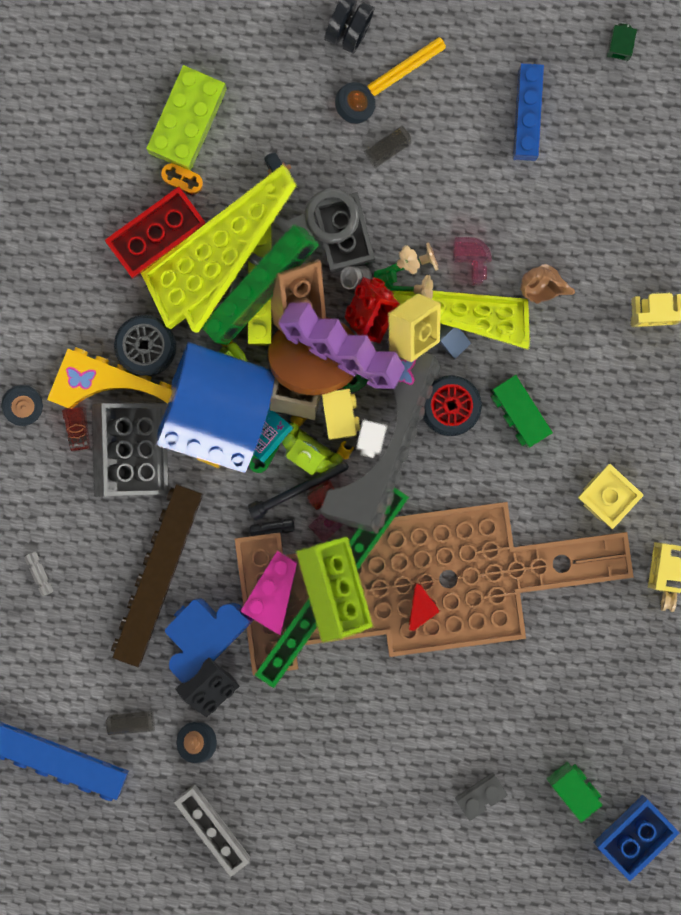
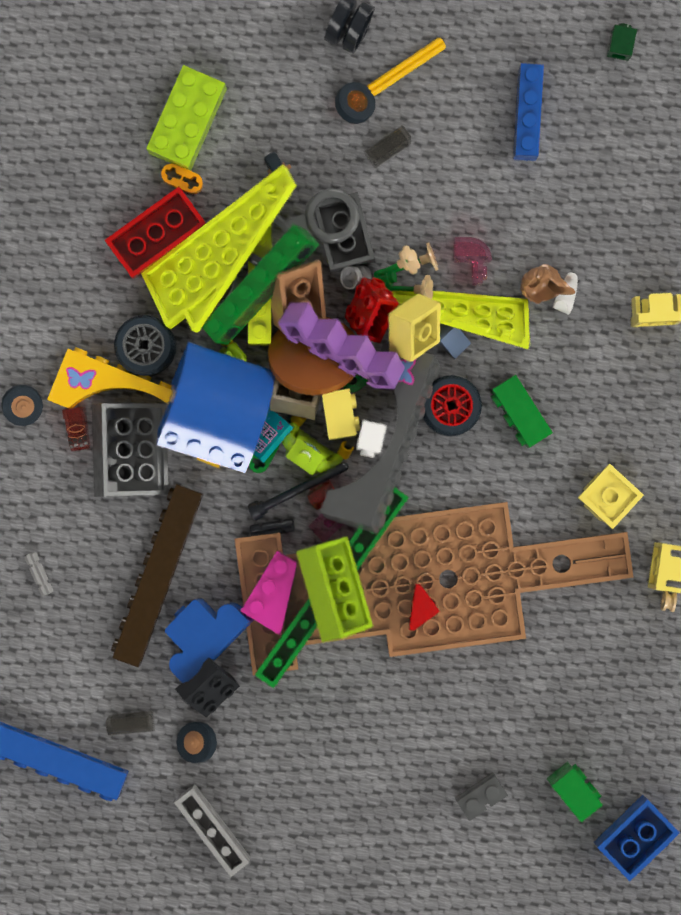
(565, 302): none -> white helmet

